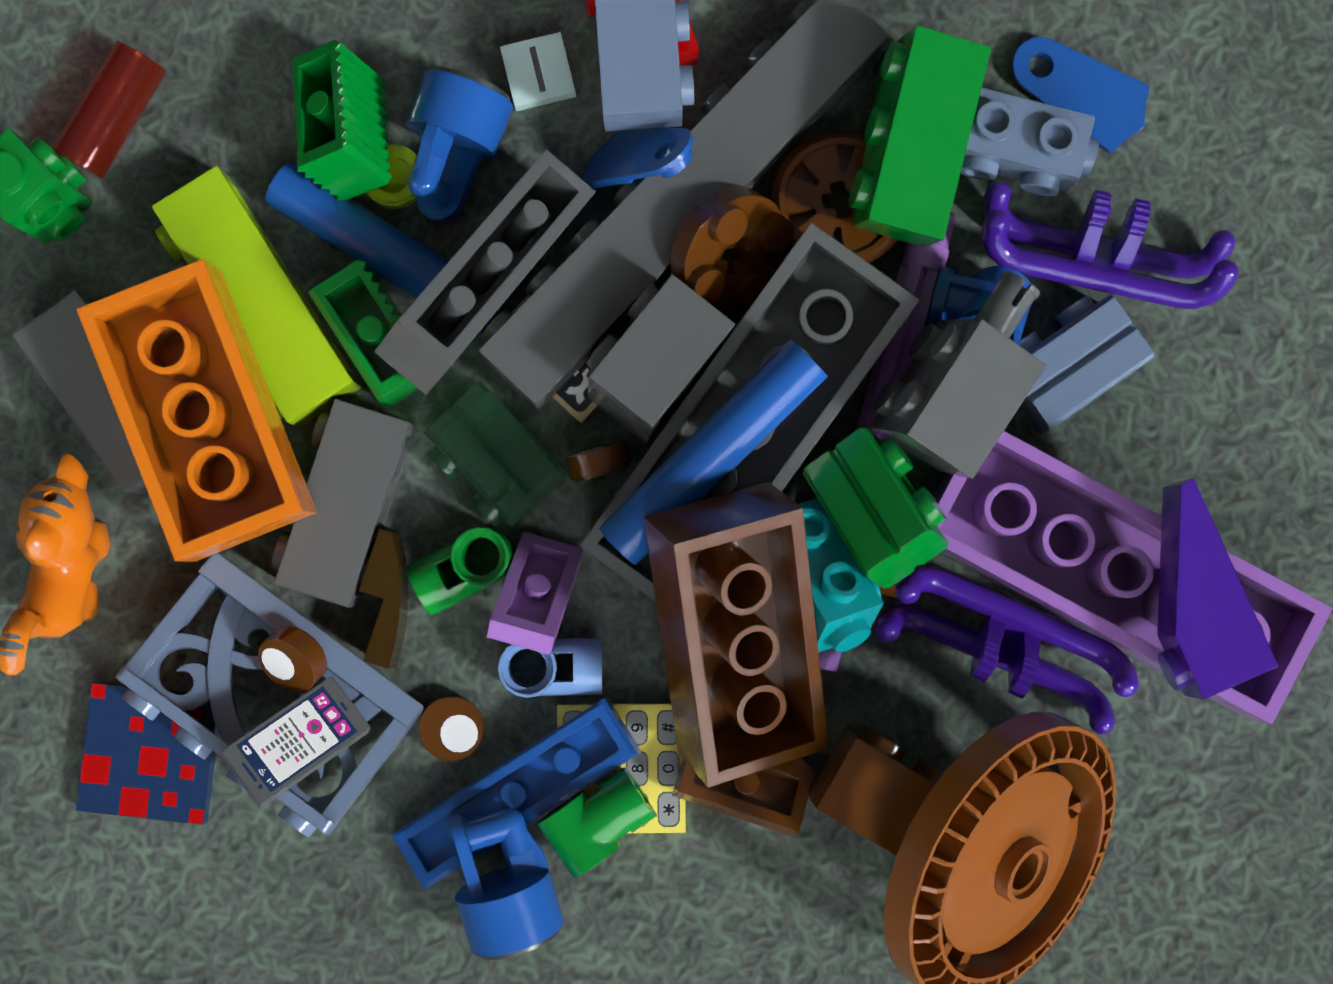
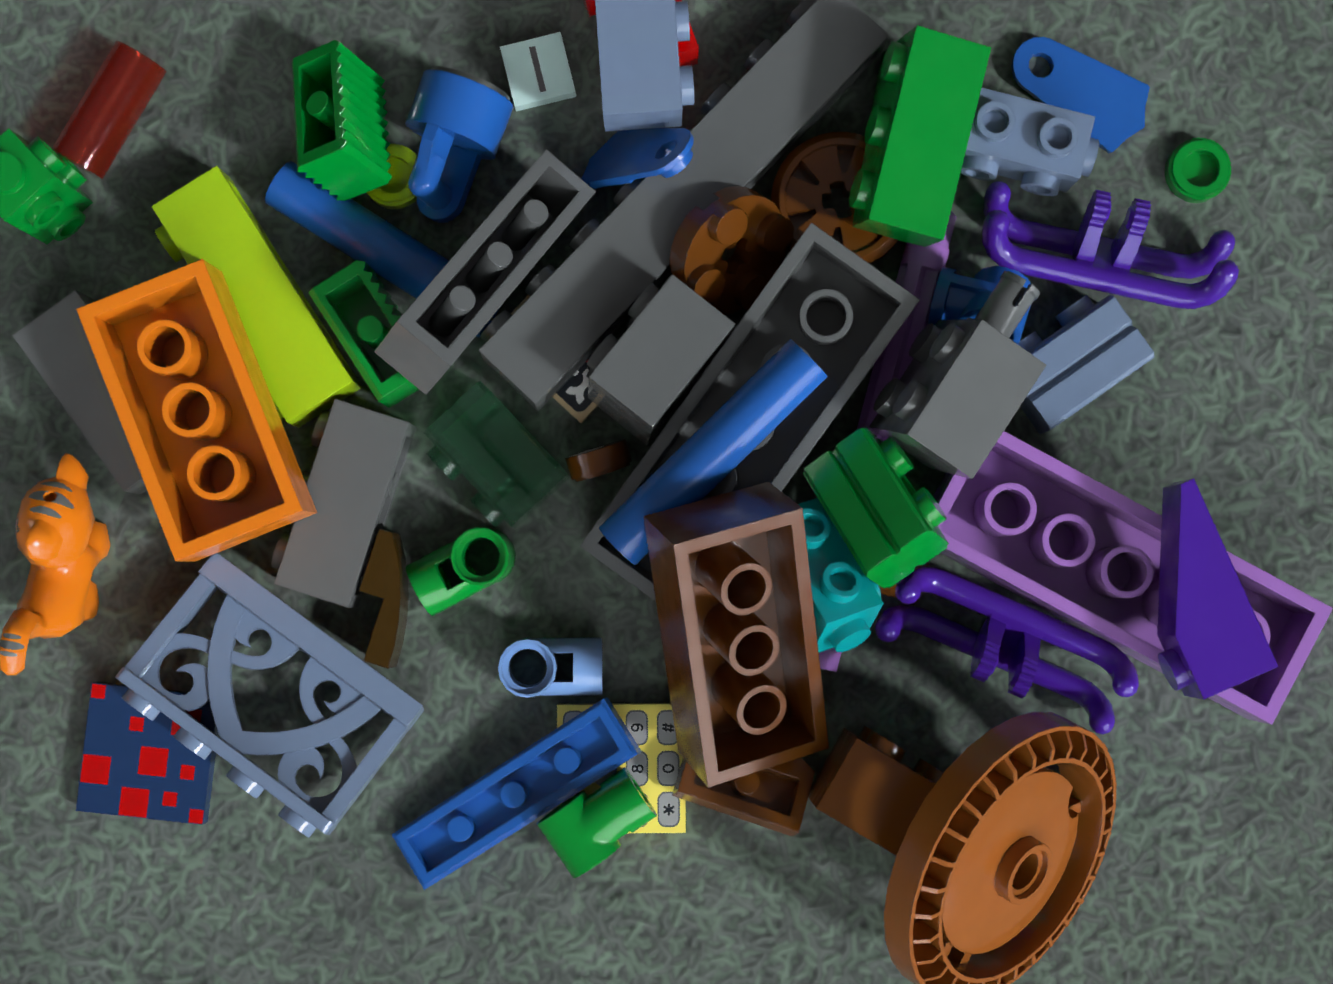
(292, 659): reddish brown tile -> none
(295, 742): tile -> none
(451, 728): reddish brown tile -> none
(513, 906): blue piece -> none
(535, 593): medium lavender plate -> none
(1197, 170): none -> green tile

